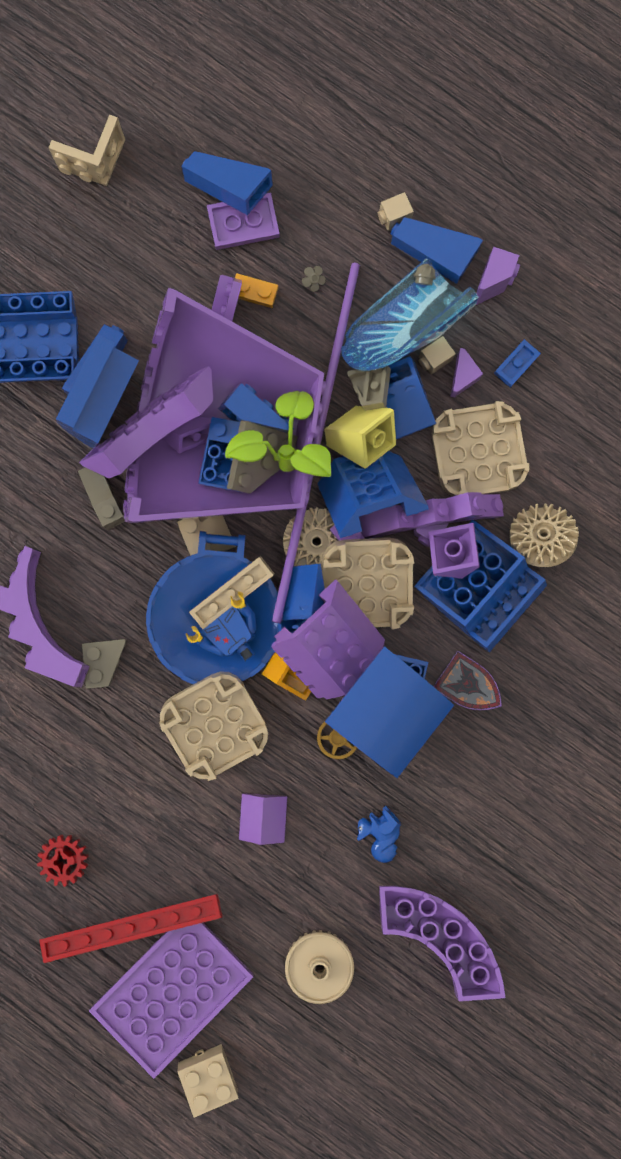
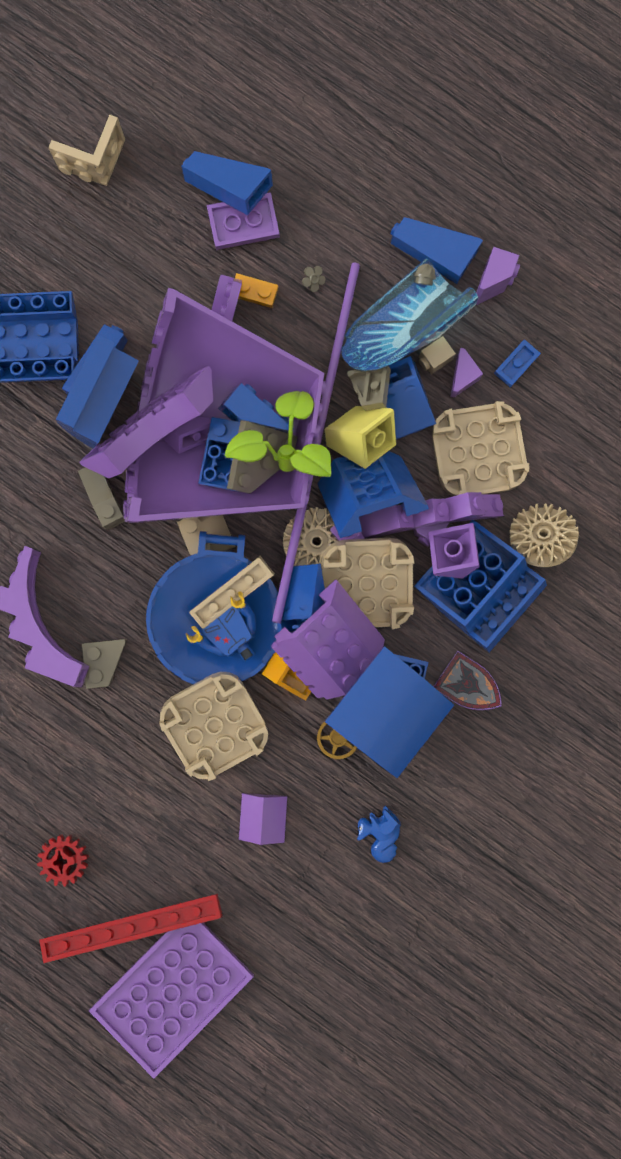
(207, 1080): tan brick -> none
(324, 984): tan wheel -> none
(394, 210): tan brick -> none
(446, 933): medium lavender brick -> none

